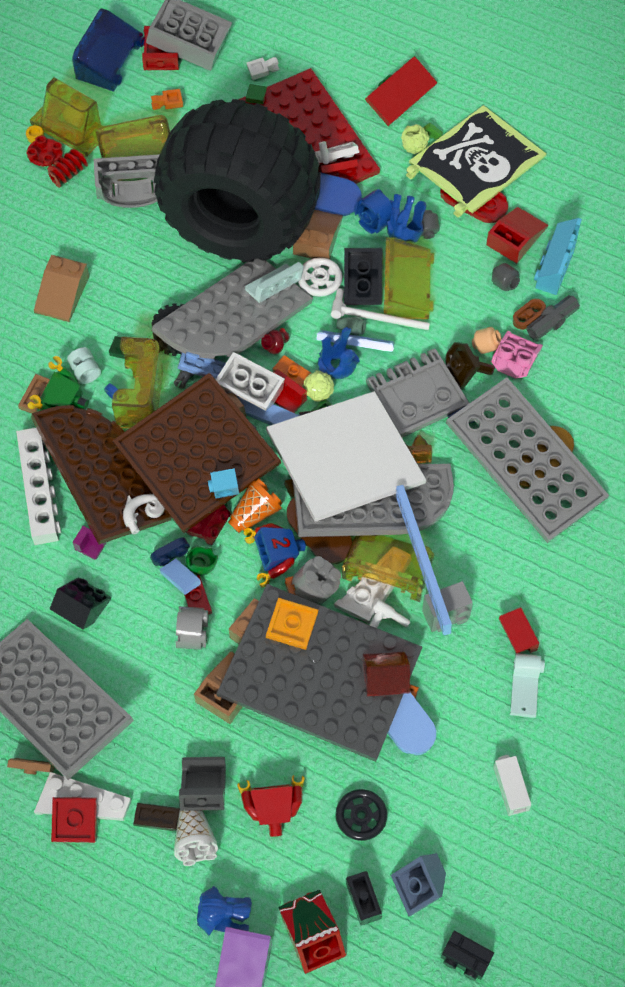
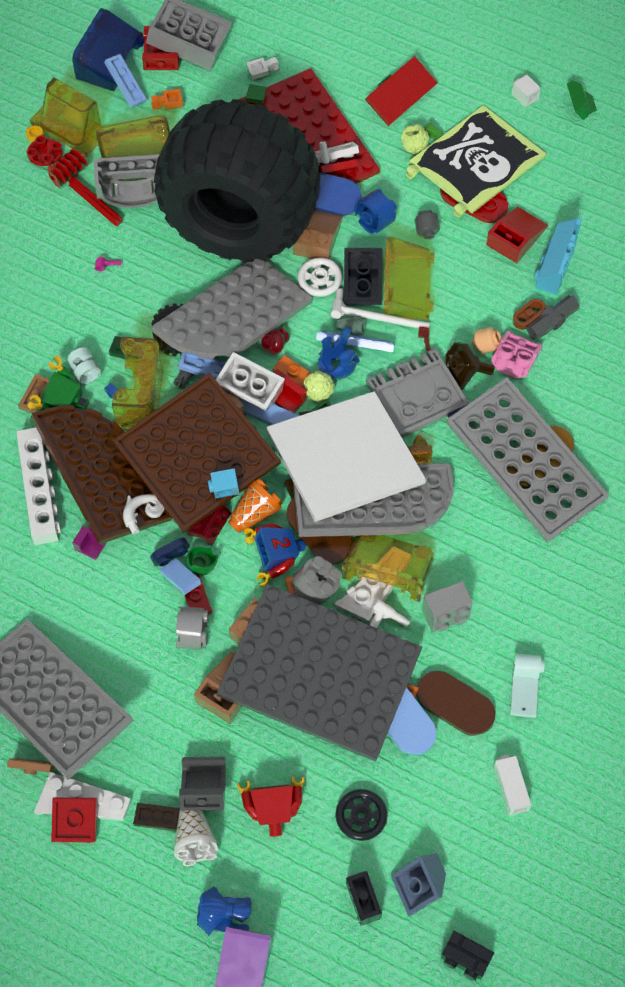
(61, 288): medium nougat slope -> none
(79, 602): black slope -> none
(98, 204): none -> red axle
(102, 262): none -> dark pink hand
(125, 81): none -> light blue tile
(275, 281): light aqua panel -> none
(292, 623): light orange tile -> none
(312, 931): slope -> none
(386, 673): clear red slope -> none
(397, 224): blue piece -> none
(423, 560): light blue tile -> none
(424, 333): none -> clear red hand
(456, 703): none -> reddish brown tile
(505, 277): dark grey head -> none
(519, 631): red panel -> none
(525, 90): none -> white brick
(581, 100): none -> green slope

